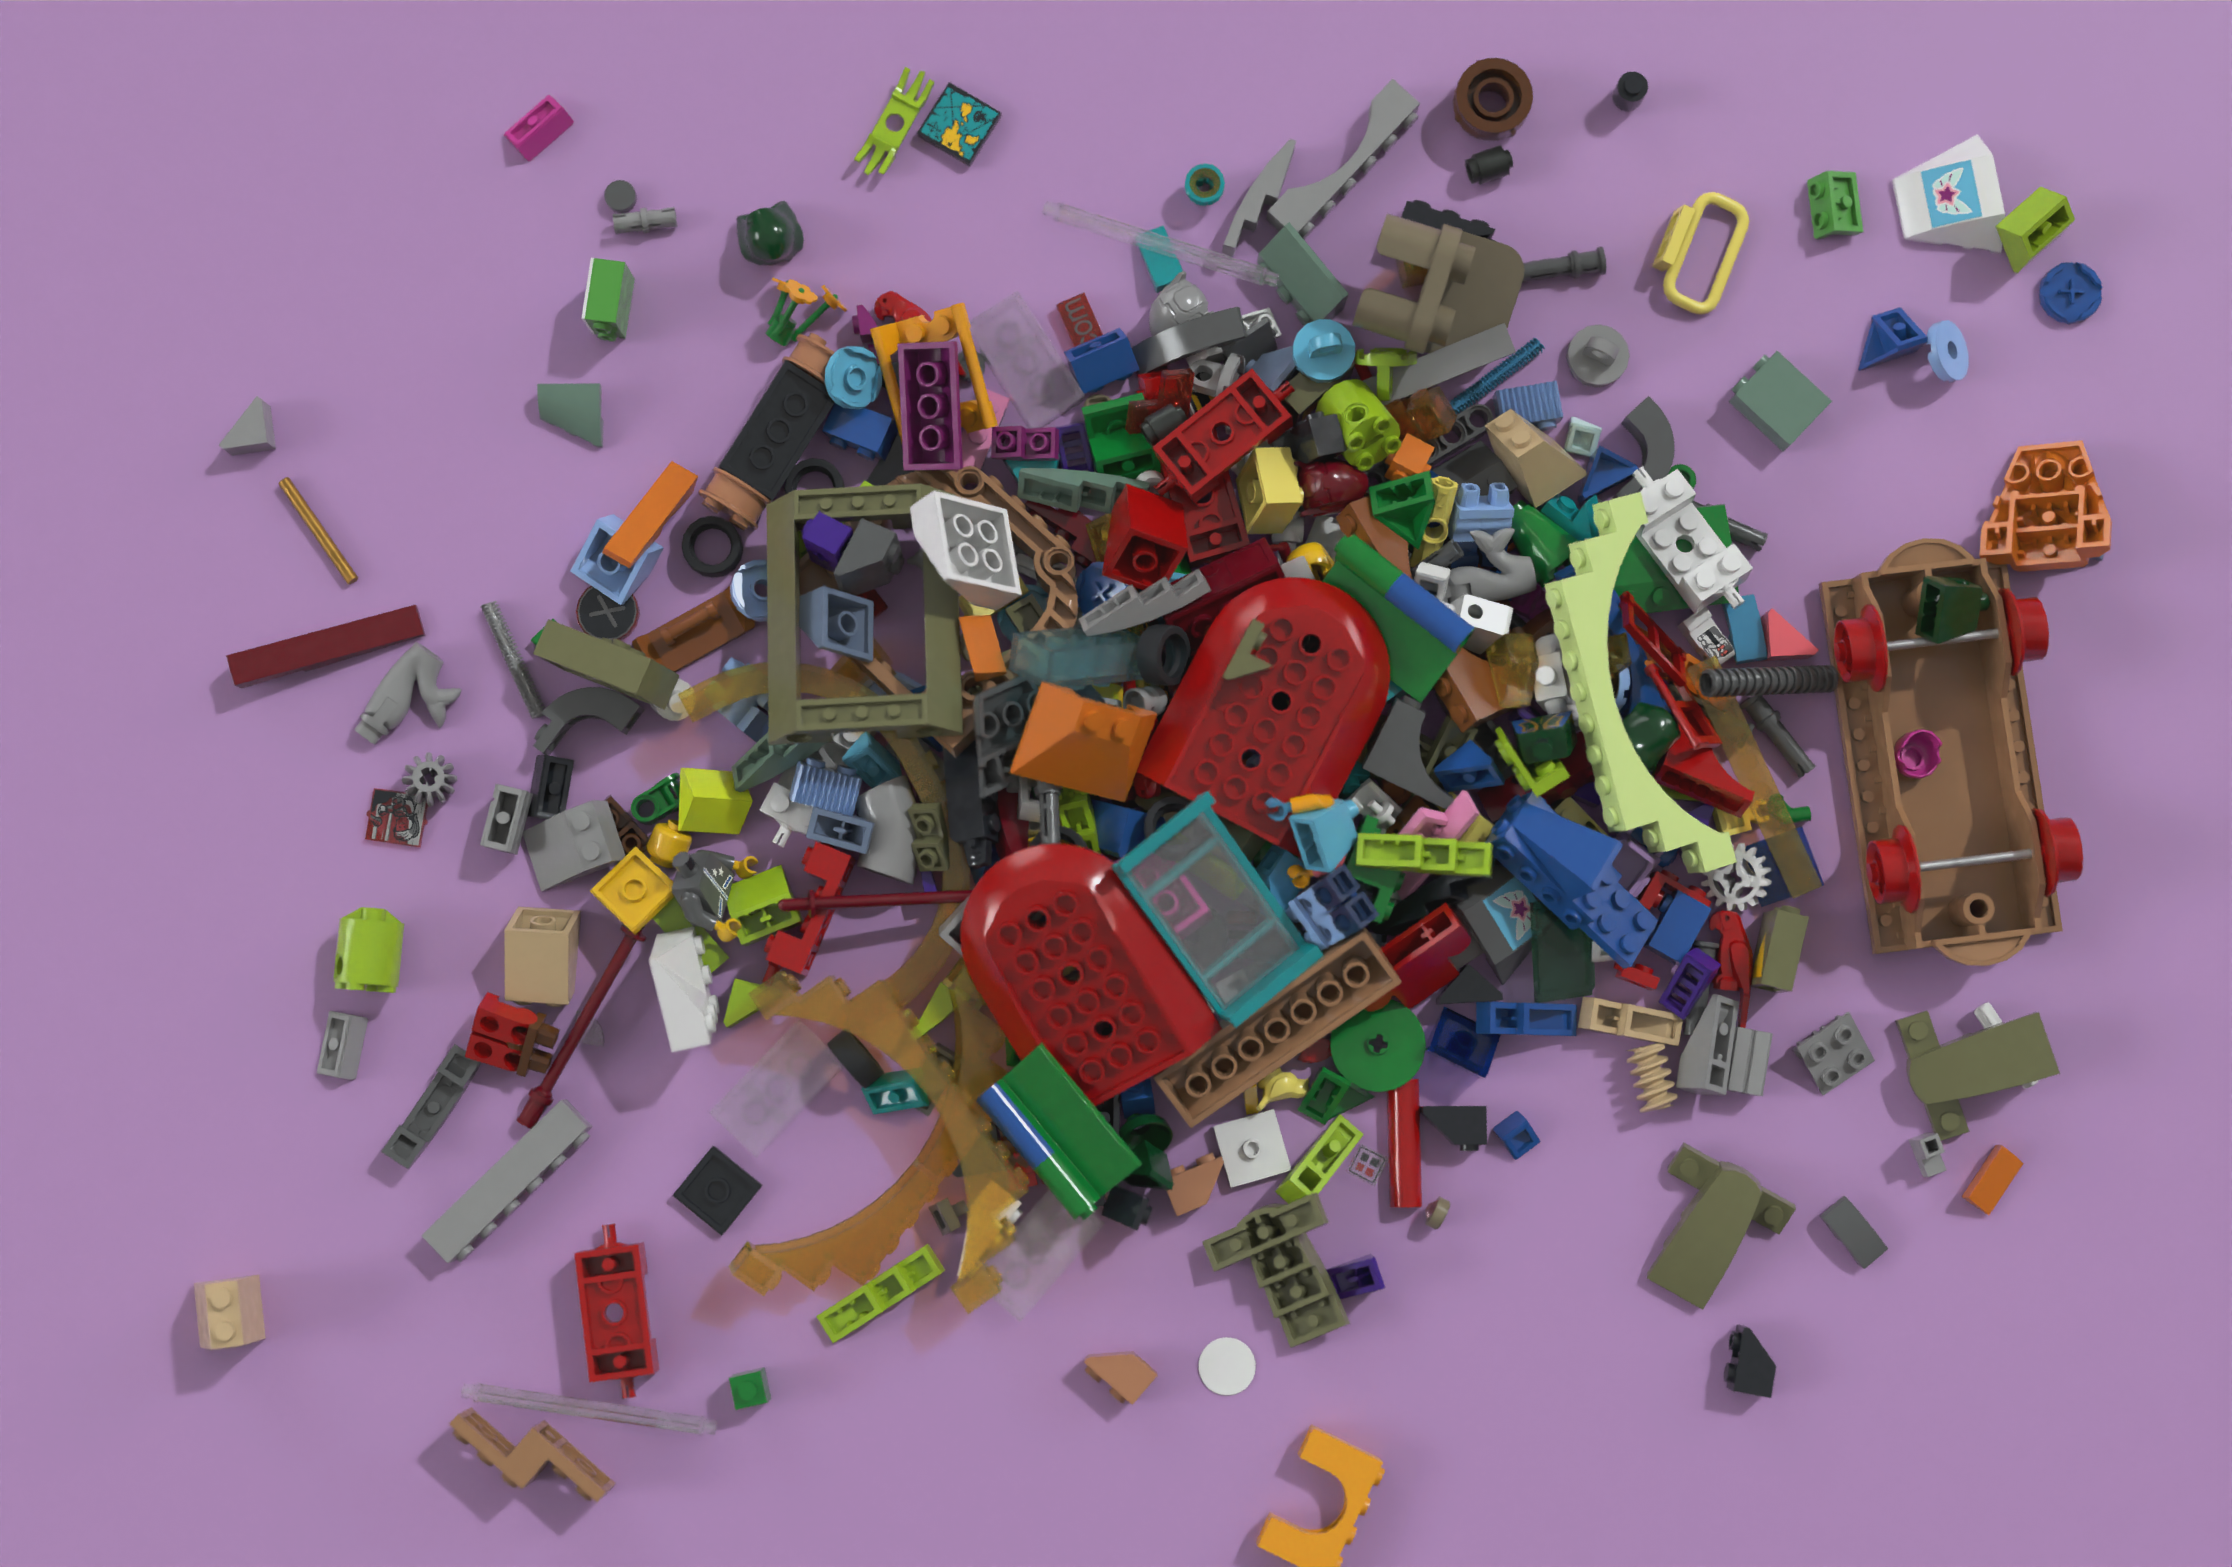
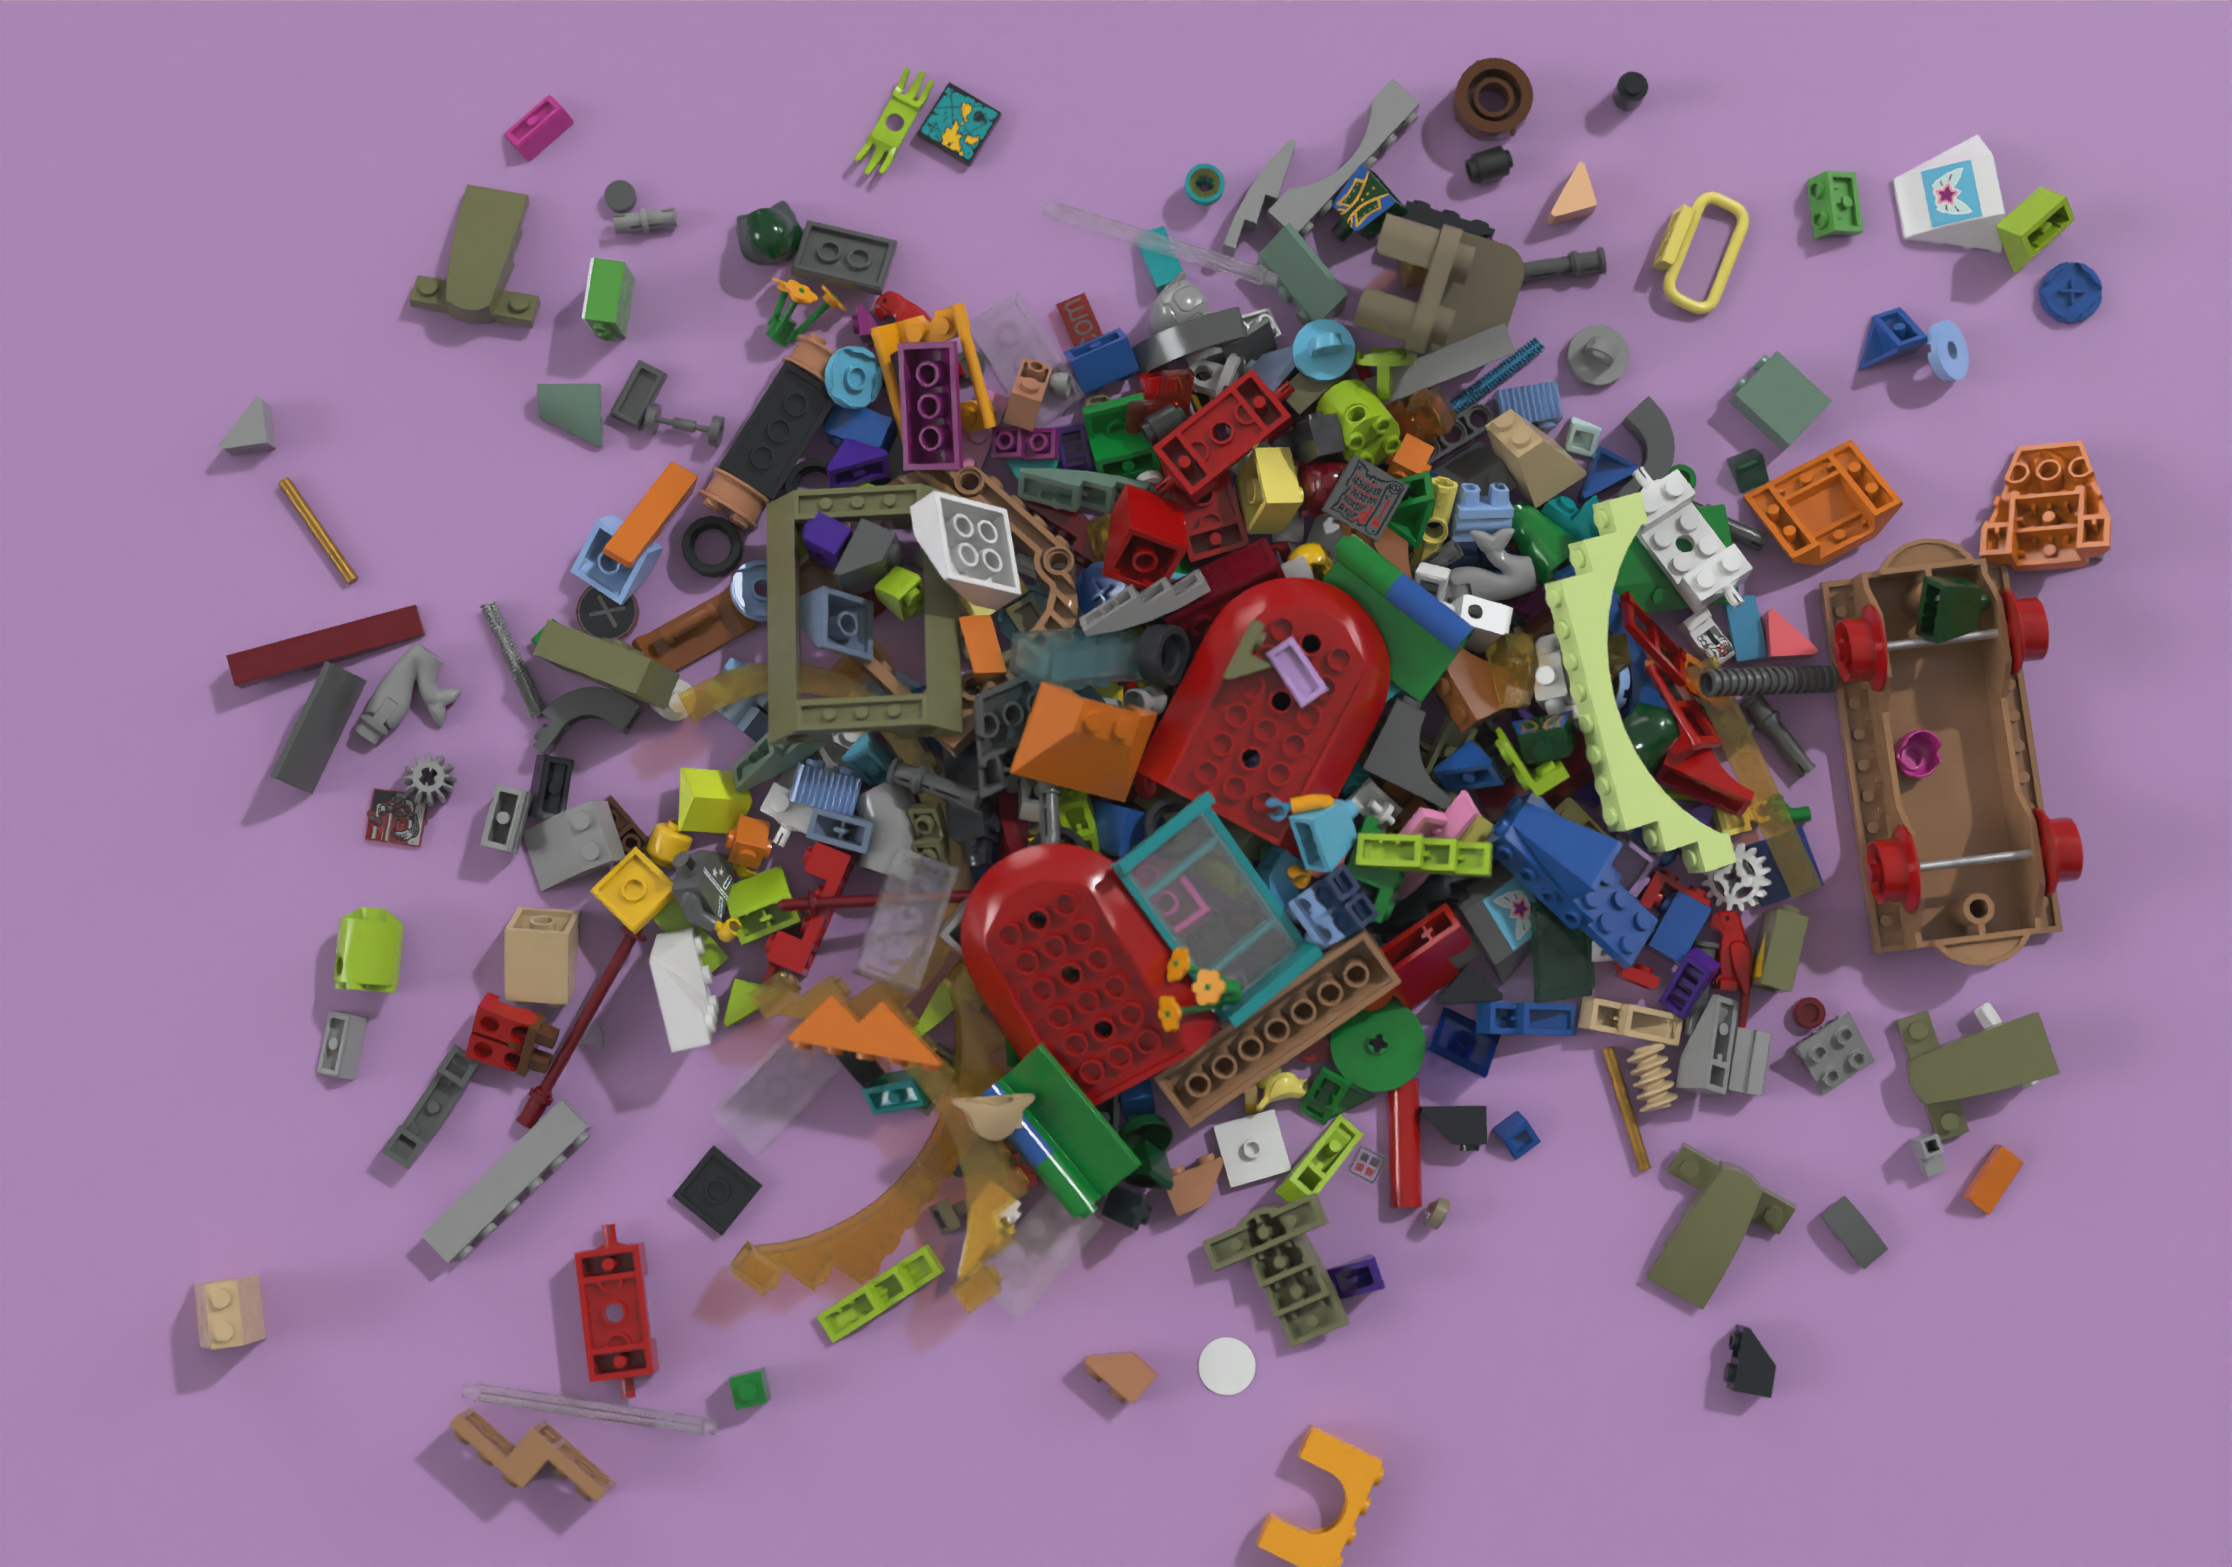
(318, 728): none -> dark grey slope
(482, 263): none -> olive slope
(638, 392): none -> dark grey tile
(653, 418): none -> flat silver wheel
(662, 797): green piece -> none
(748, 842): none -> orange brick
(844, 258): none -> dark grey tile
(857, 464): none -> dark purple slope
(878, 1034): none -> orange slope
(901, 593): none -> lime slope
(905, 921): none -> clear brick
(921, 780): none -> dark grey pin
(994, 1115): none -> tan hat
(1027, 394): none -> nougat slope
(1060, 385): none -> light grey hinge
(1211, 989): none -> light orange plant
(1296, 672): none -> lavender tile
(1365, 205): none -> torso
(1365, 498): none -> dark grey tile
(1576, 198): none -> light nougat slope
(1626, 1108): none -> pearl gold bar
(1748, 469): none -> clear green slope
(1808, 1013): none -> dark red tile
(1825, 505): none -> orange slope

